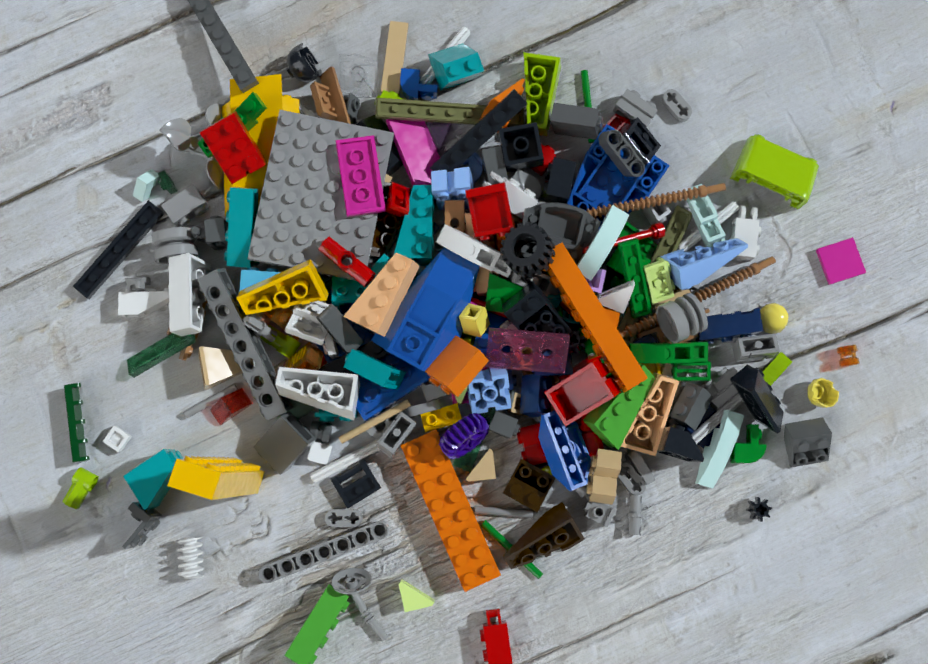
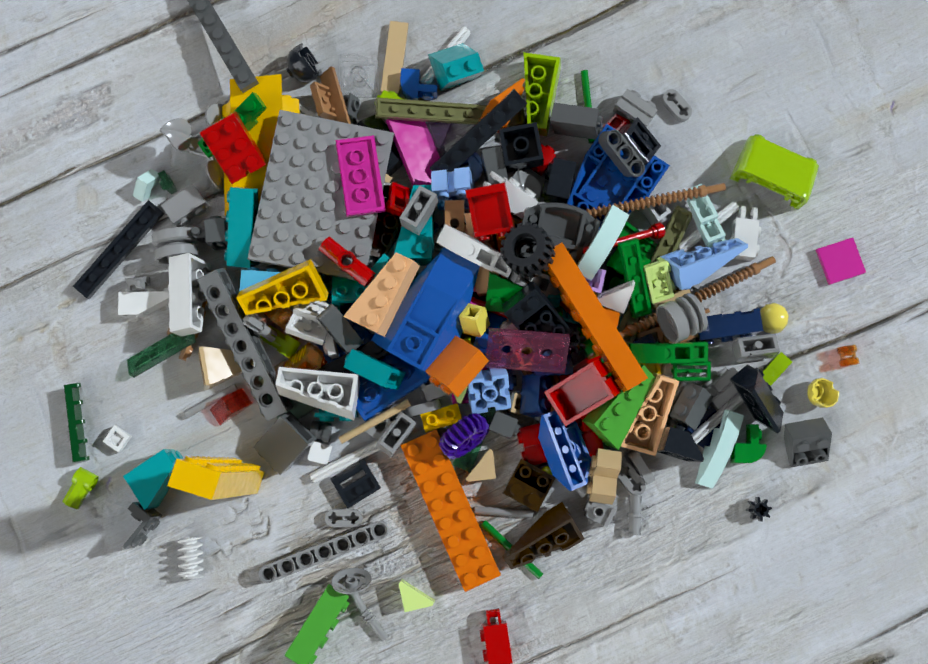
(419, 210): none -> light grey brick

